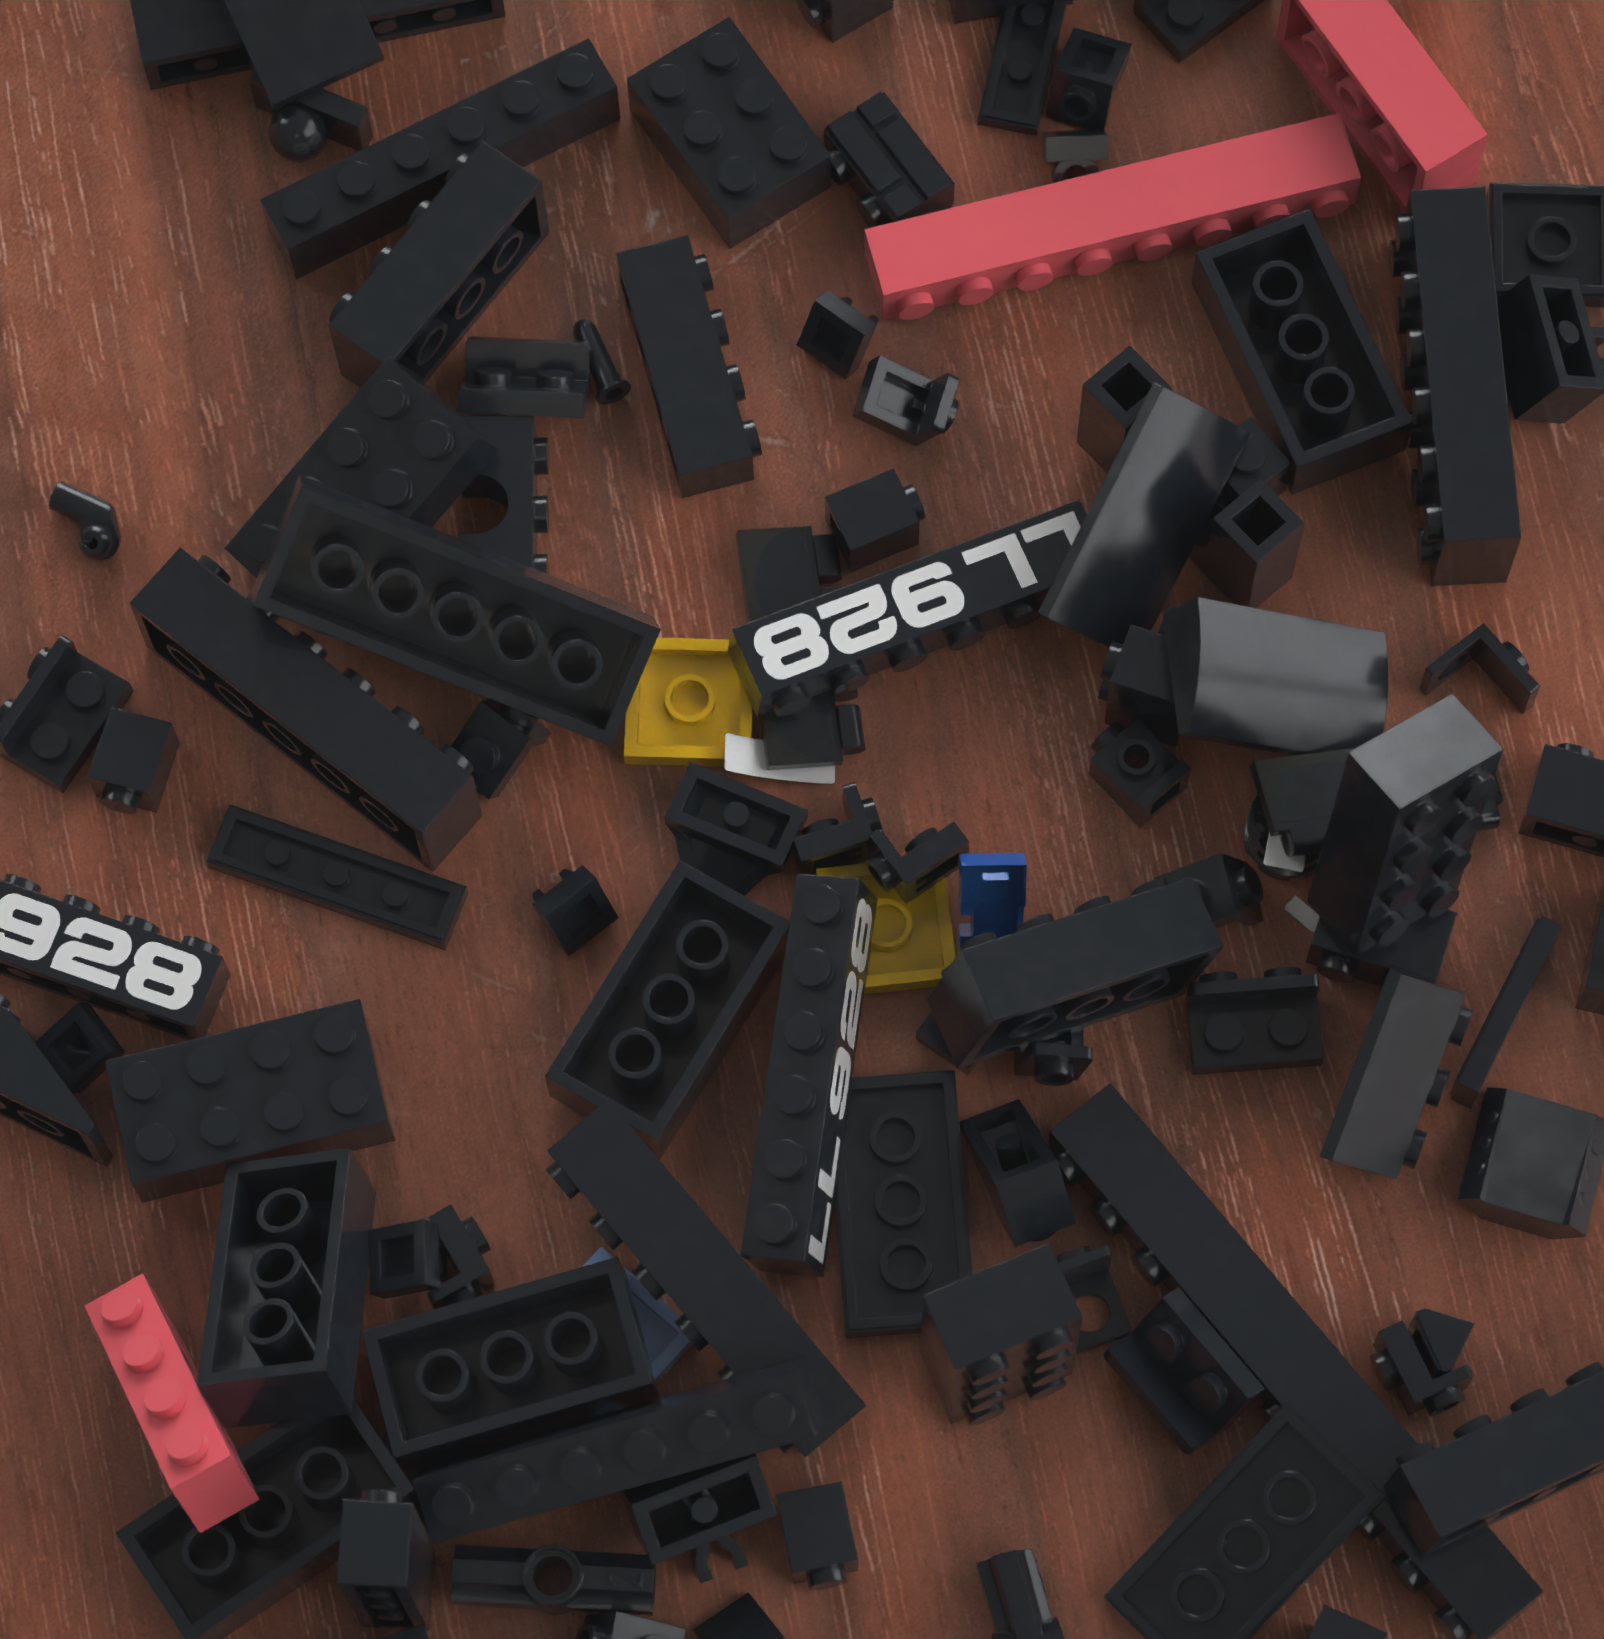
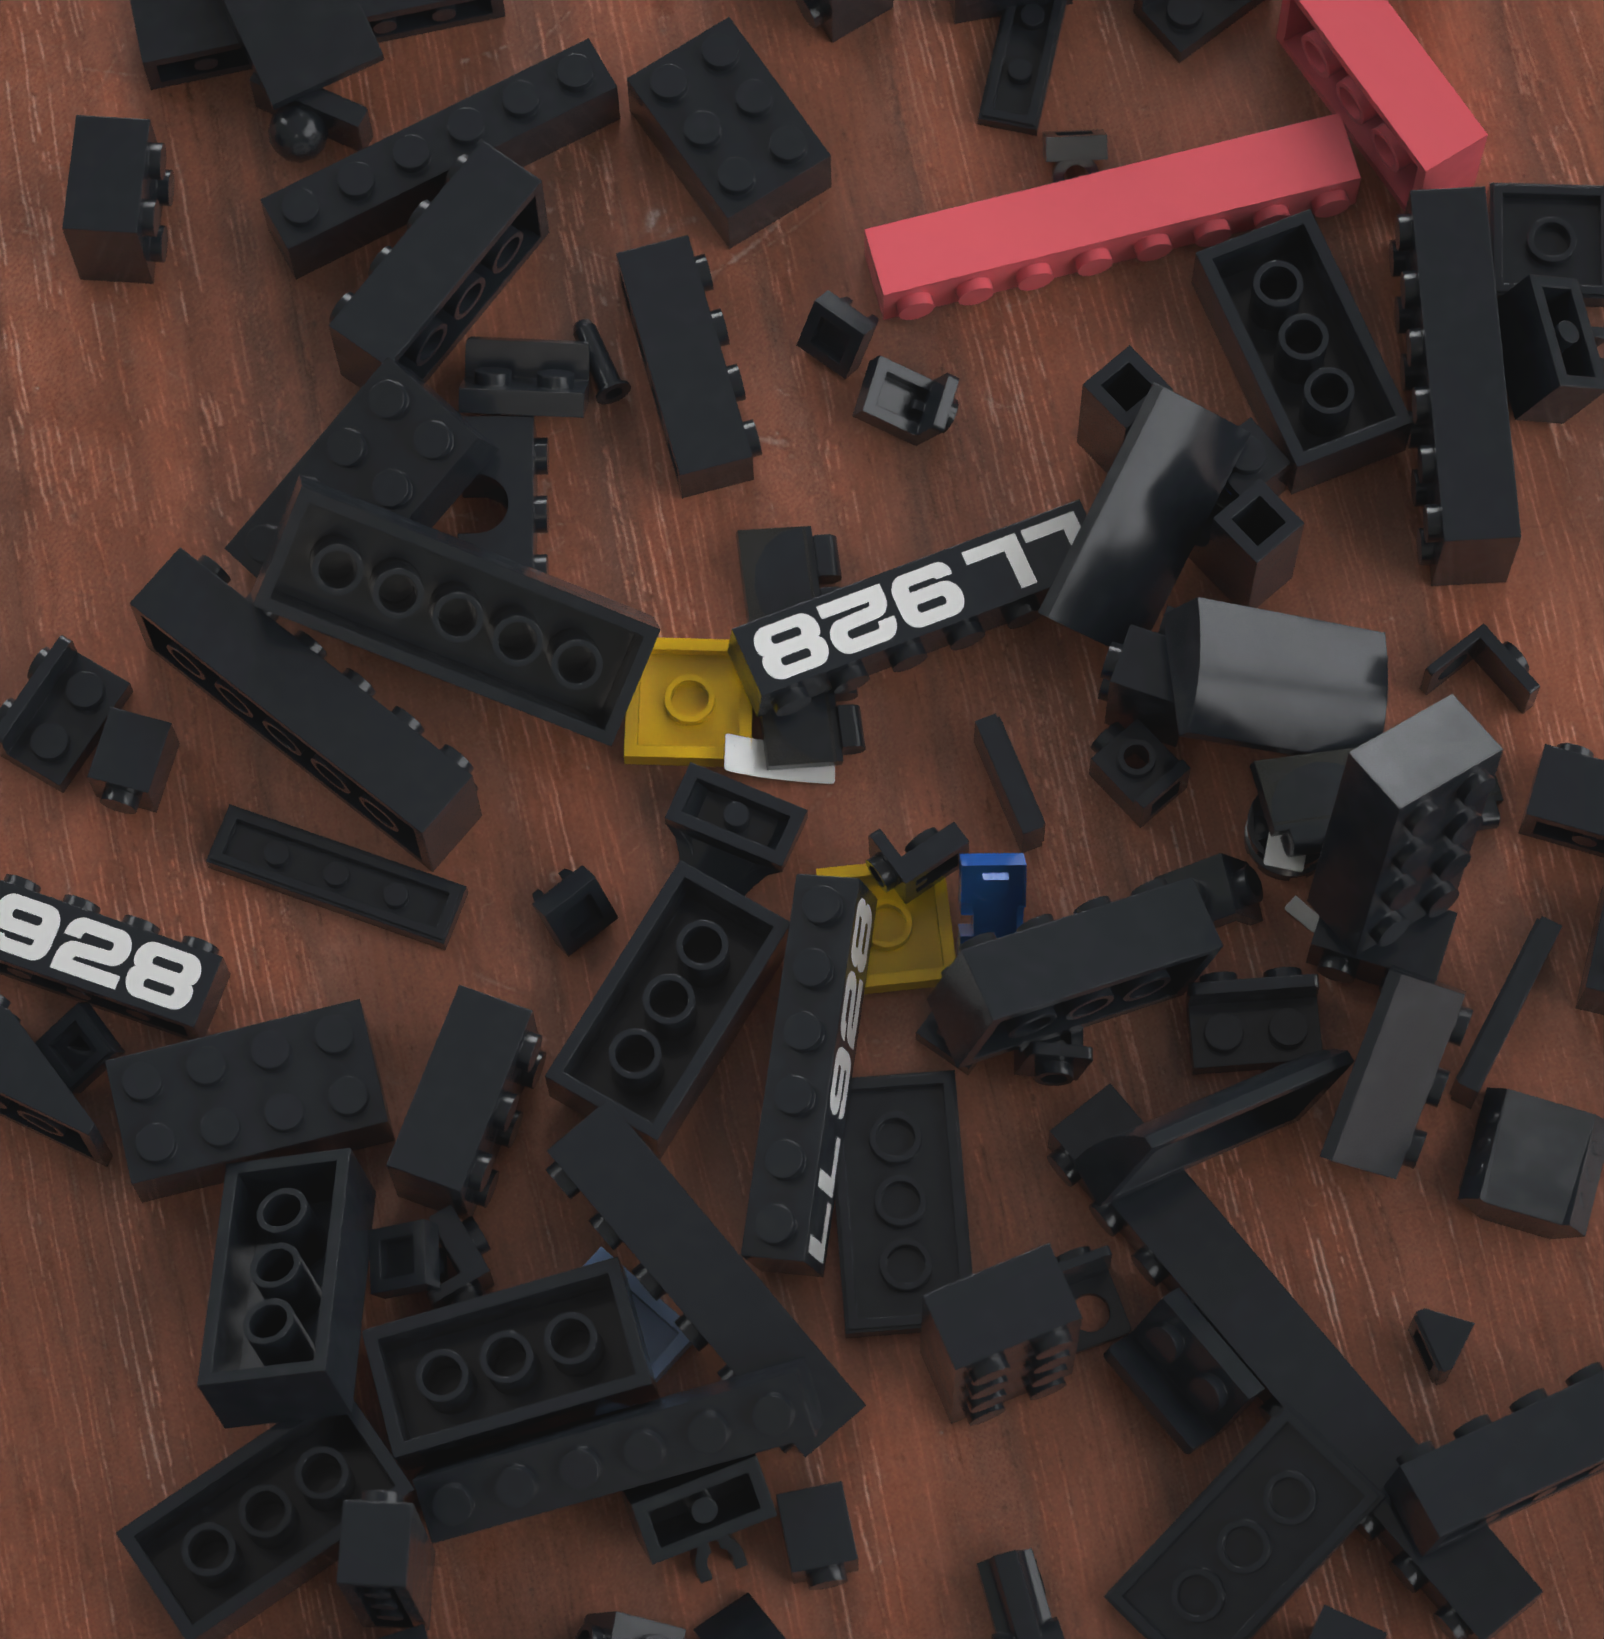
(95, 520): black arm -> none
(117, 199): none -> black brick
(169, 1405): coral brick -> none
(467, 1104): none -> black brick
(497, 743): black bracket -> none
(509, 1576): black piece -> none
(836, 843): black bracket -> none
(874, 519): black brick -> none
(886, 164): black brick -> none
(1009, 782): none -> black tile
(1018, 1173): black slope -> none
(1087, 79): black bracket -> none
(1209, 1126): none -> black slope
(1402, 1367): black bracket -> none

